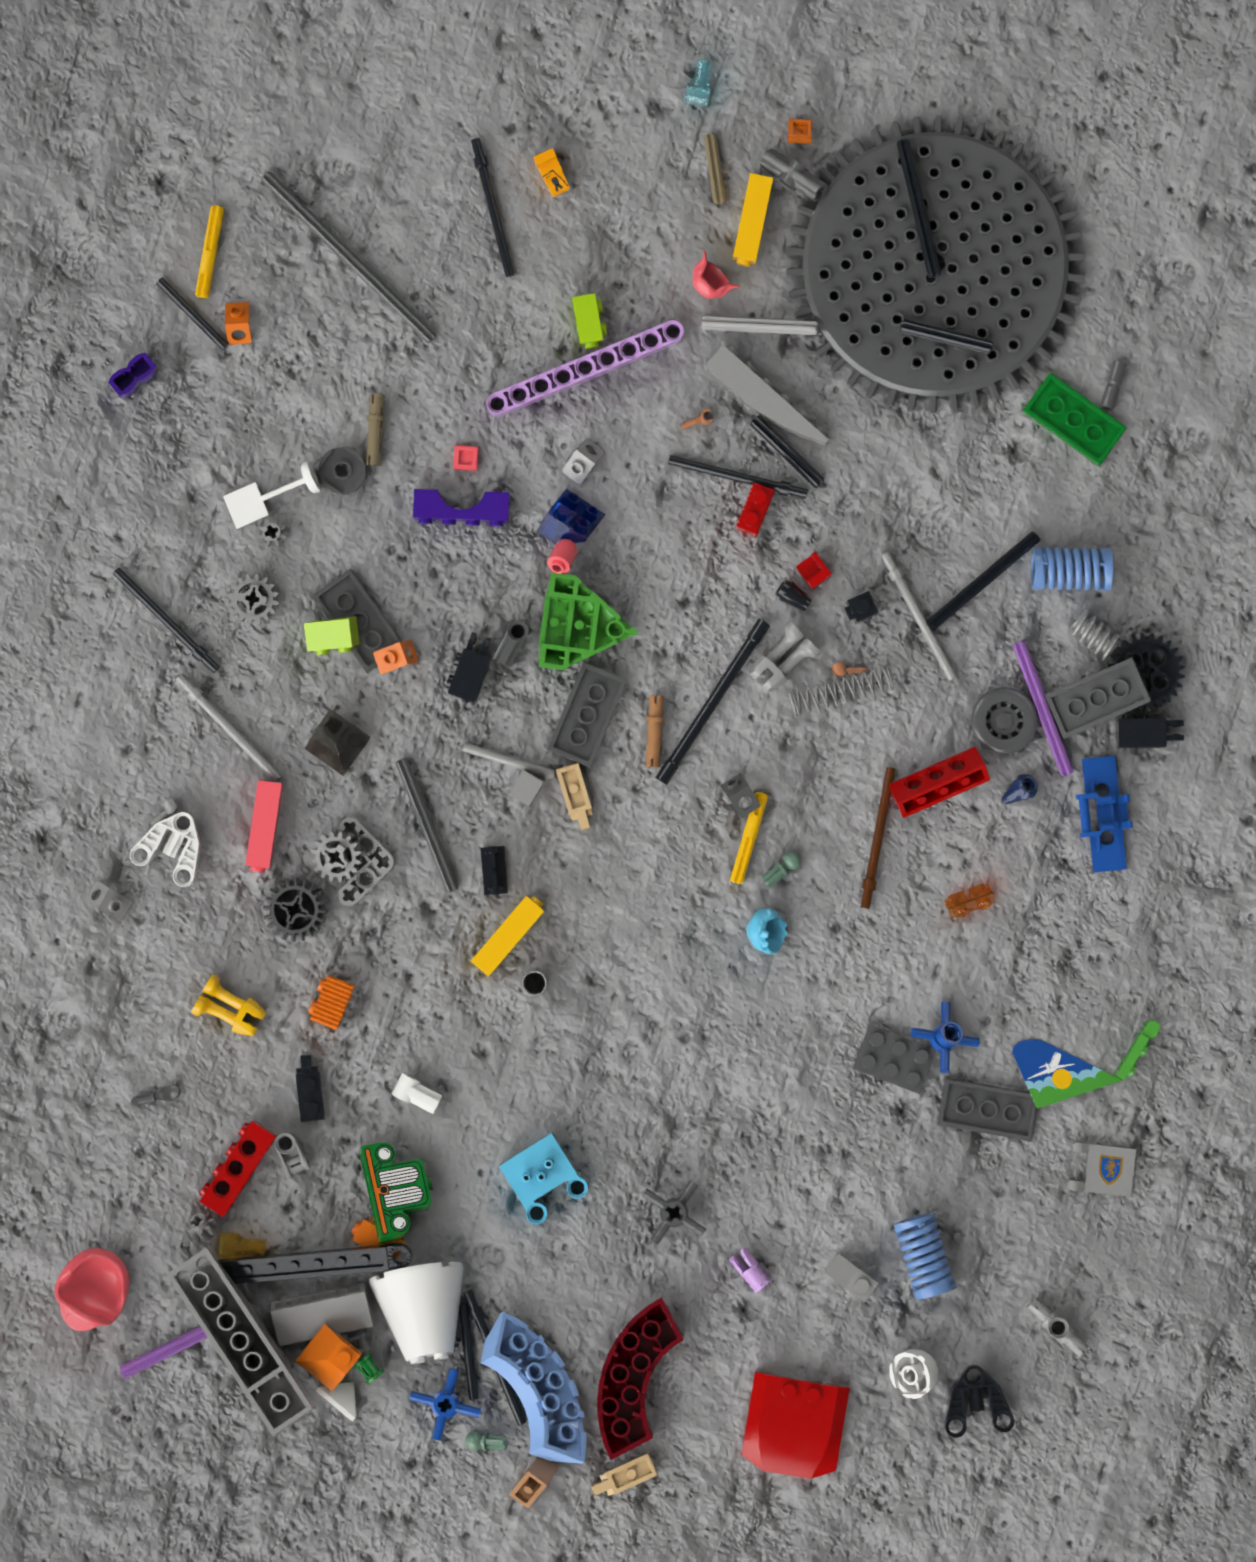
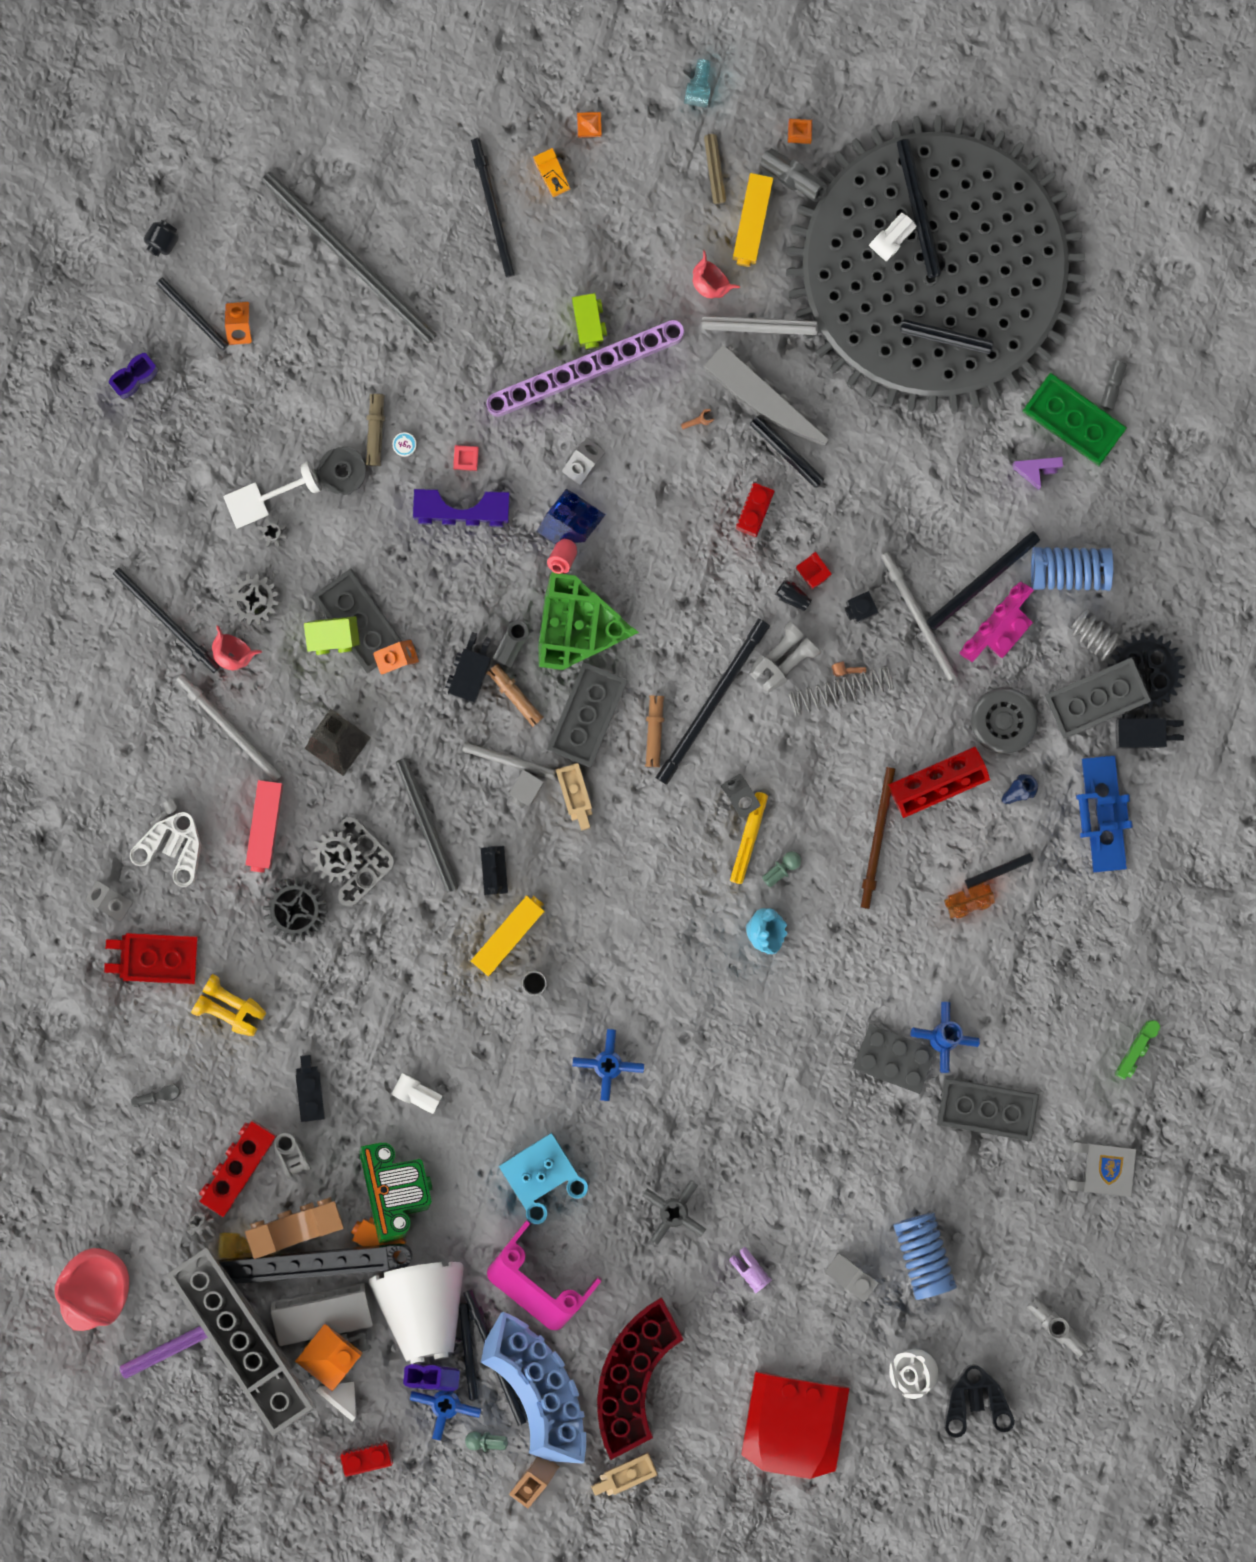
(155, 958): none -> red tile
(161, 238): none -> black head
(209, 251): yellow axle -> none
(228, 644): none -> coral hair
(294, 1228): none -> medium nougat brick
(331, 1002): orange brick -> none
(366, 1458): none -> red brick
(368, 1368): green bush -> none
(404, 444): none -> tile
(431, 1377): none -> dark purple brick
(515, 694): none -> medium nougat pin
(550, 1312): none -> dark pink windscreen
(589, 124): none -> orange tile
(614, 1072): none -> blue bar
(783, 488): black bar -> none
(889, 241): none -> white piece
(999, 870): none -> black bar
(1002, 627): none -> dark pink bracket
(1031, 469): none -> medium lavender slope
(1043, 708): medium lavender axle -> none
(1056, 1074): sticker -> none

